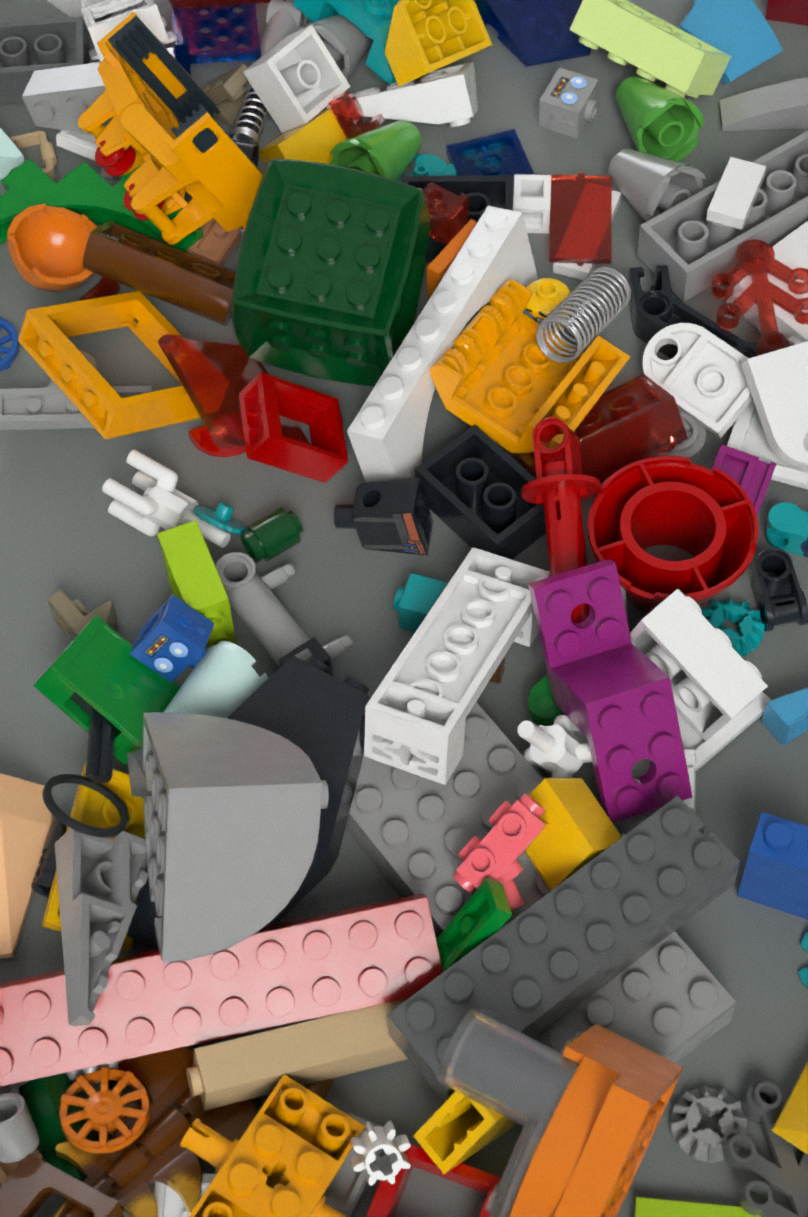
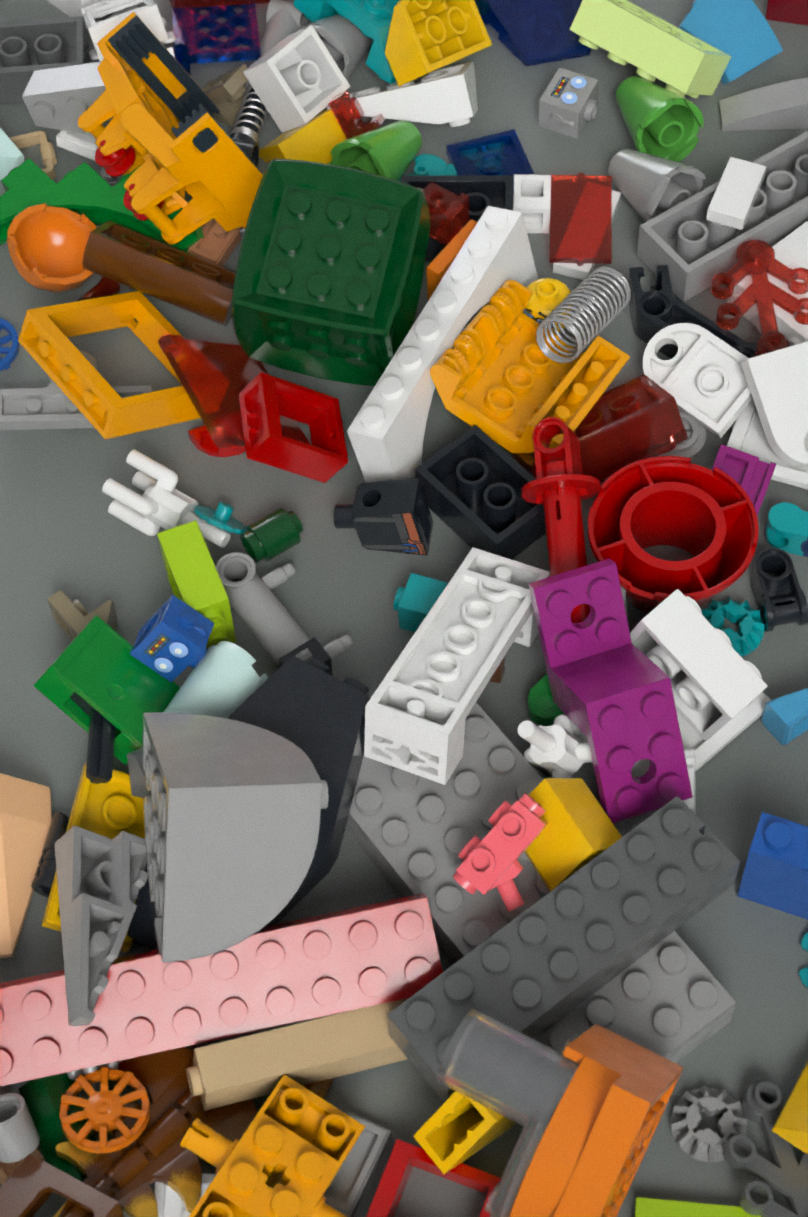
(76, 825): black piece -> none
(380, 1167): white gear -> none
(474, 923): green plate -> none

